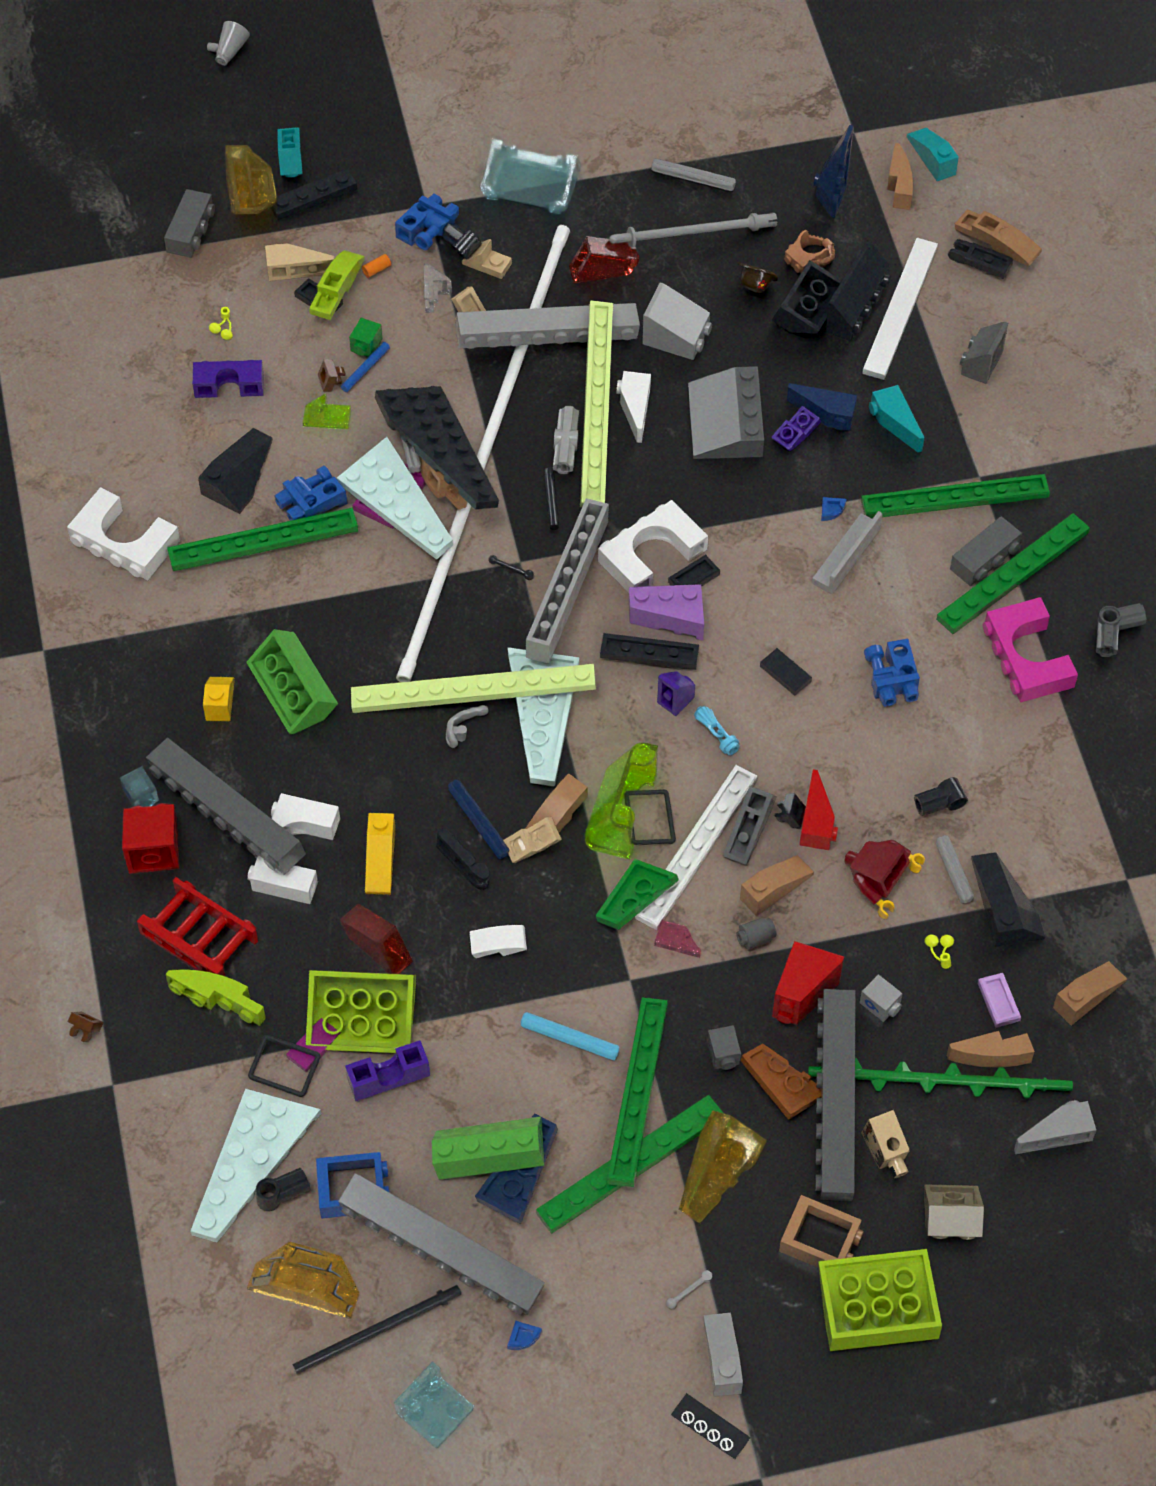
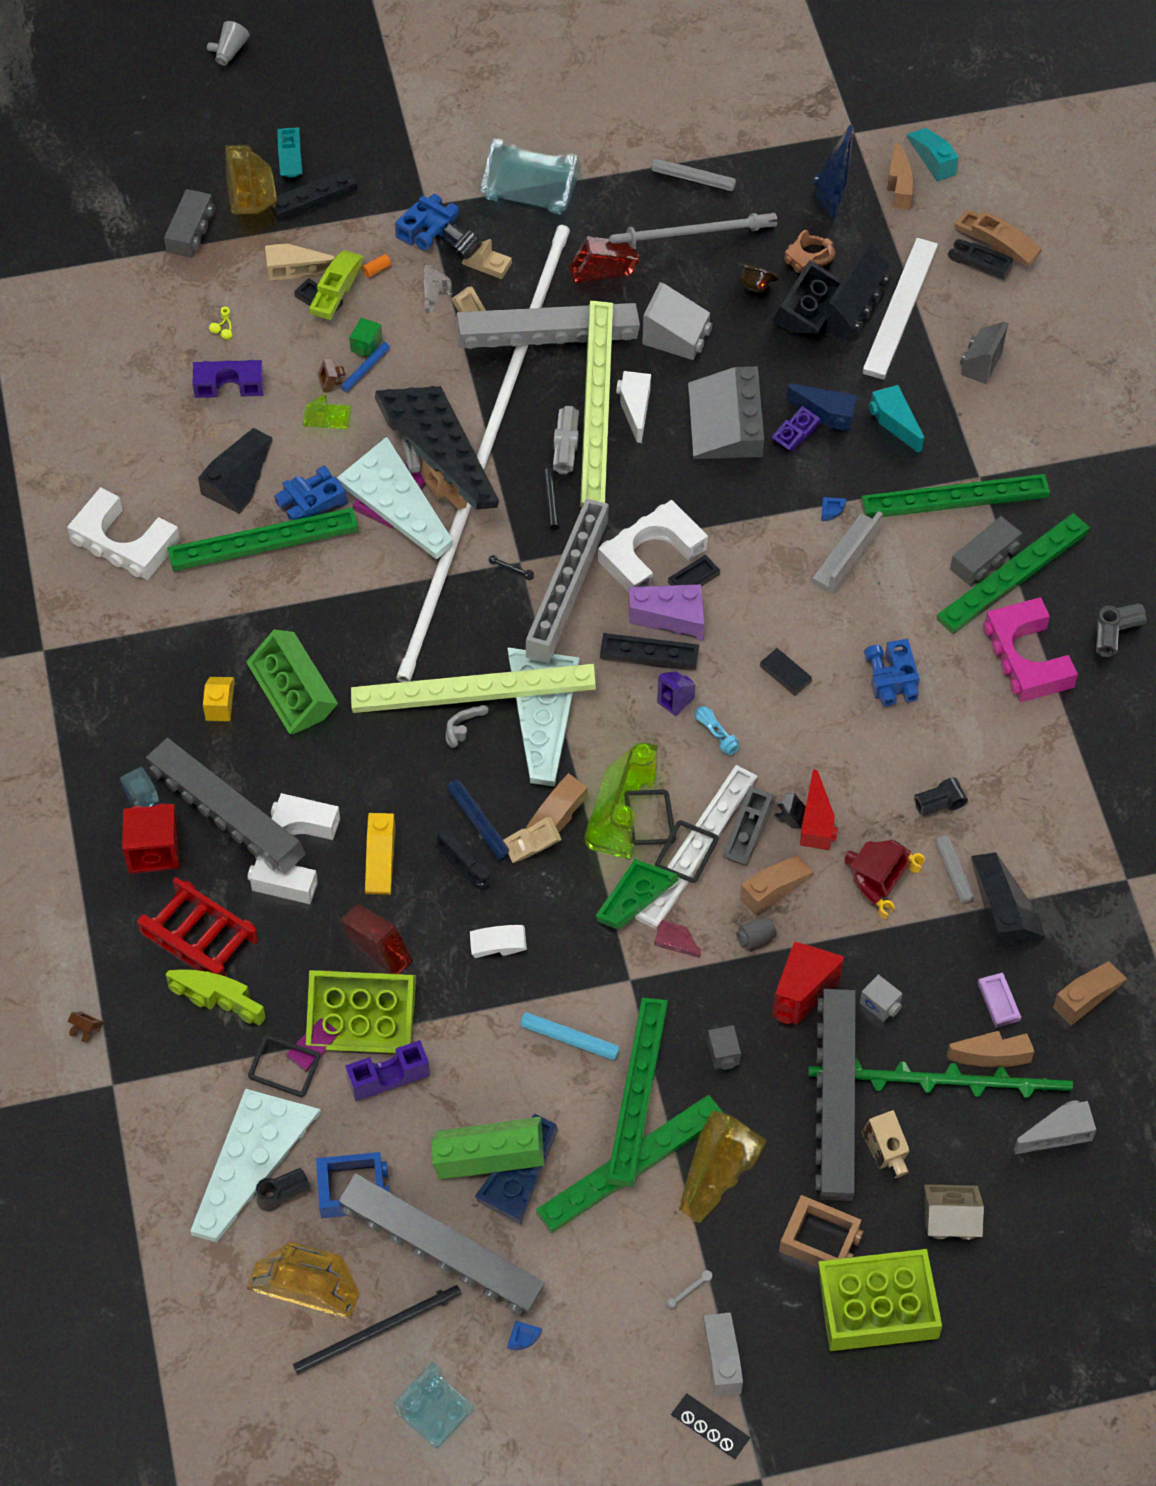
(715, 839): none -> black piece
(784, 1084): dark orange wing -> none
(946, 941): neon yellow piece -> none

